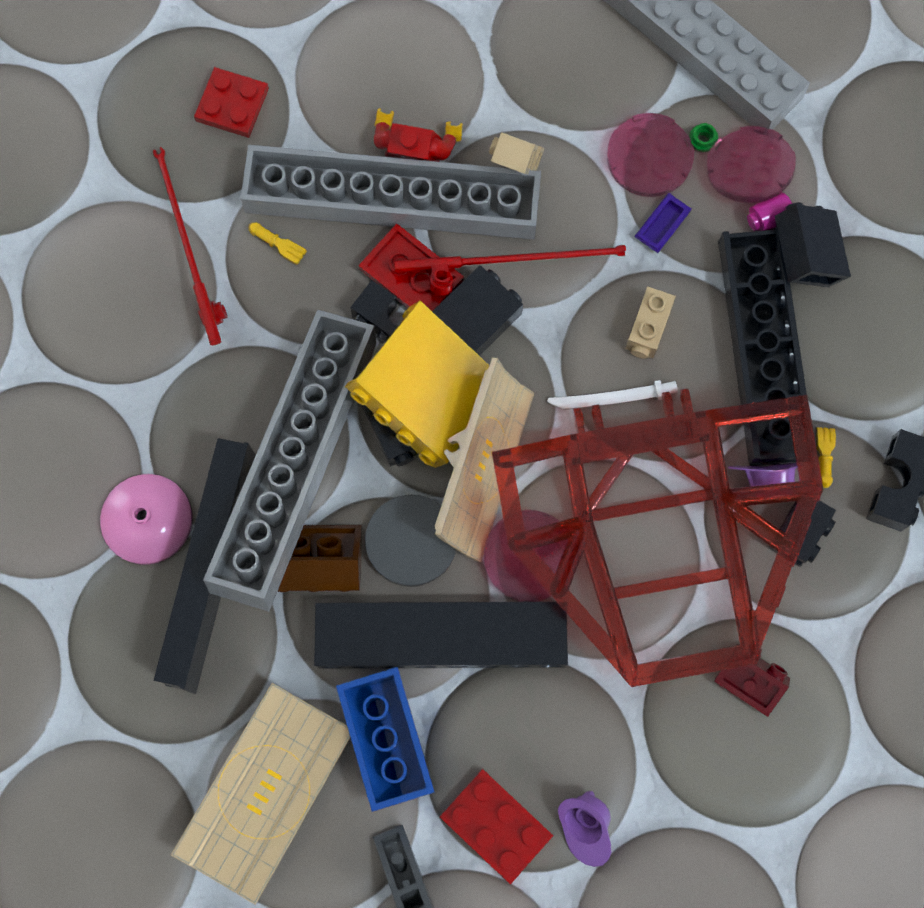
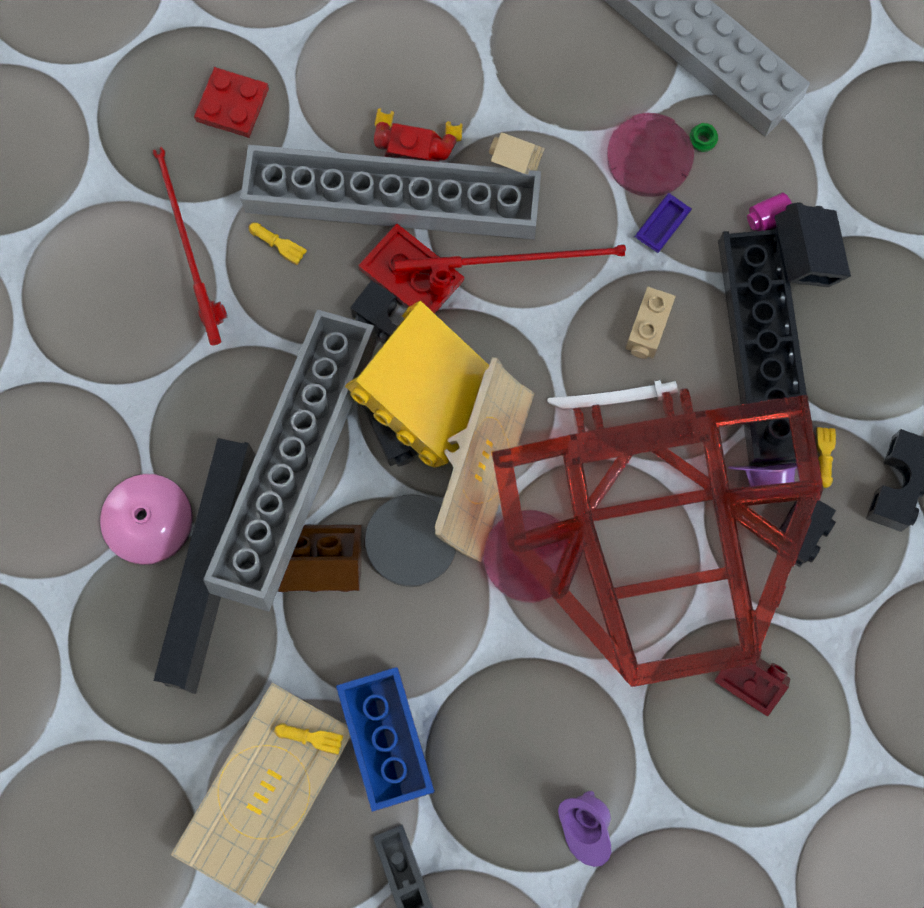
(321, 740): none -> yellow piece
(440, 635): black tile -> none
(480, 309): black brick -> none
(496, 826): red plate -> none
(751, 164): clear pink tile -> none

